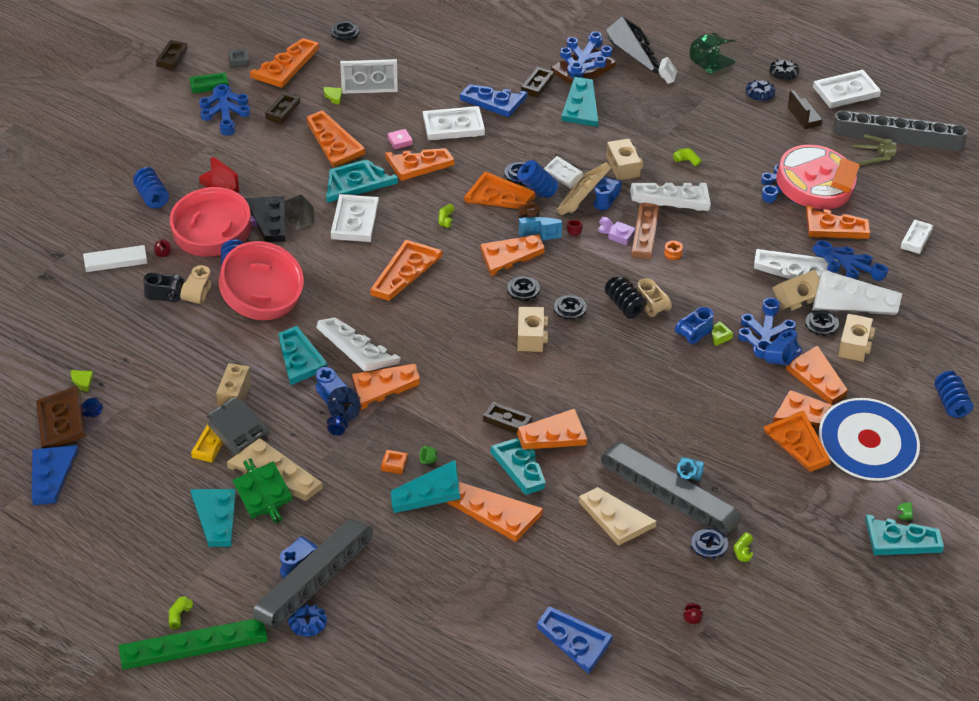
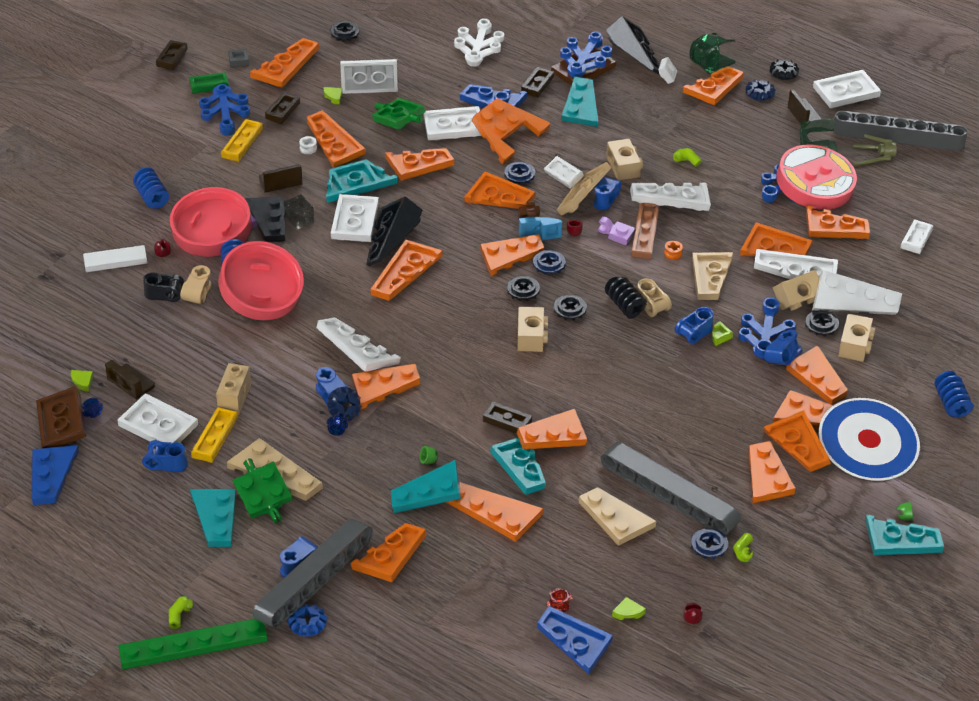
(128, 379): none -> dark brown panel
(157, 421): none -> white plate
(166, 455): none -> blue piece
(220, 176): red panel -> none
(235, 424): dark grey plate -> none
(242, 140): none -> yellow tile
(281, 178): none -> dark brown panel
(299, 355): teal wing -> none
(308, 145): none -> white bush
(392, 226): none -> black wedge
(392, 555): none -> orange wing
(394, 462): orange tile -> none
(398, 113): none -> green plate
(400, 139): bright pink tile -> none
(444, 220): lime arm -> none
(475, 56): none -> white plant
(502, 119): none -> orange wing
(537, 179): blue piece -> none
(555, 258): none -> dark blue gear
(559, 599): none -> clear red plate
(628, 609): none -> lime tile
(690, 469): medium azure piece -> none
(710, 273): none -> tan wing
(715, 87): none -> orange wing
(768, 474): none -> orange wing
(776, 240): none -> orange wing
(821, 125): none -> clear green piece
(845, 175): orange tile -> none
(848, 260): blue plant -> none

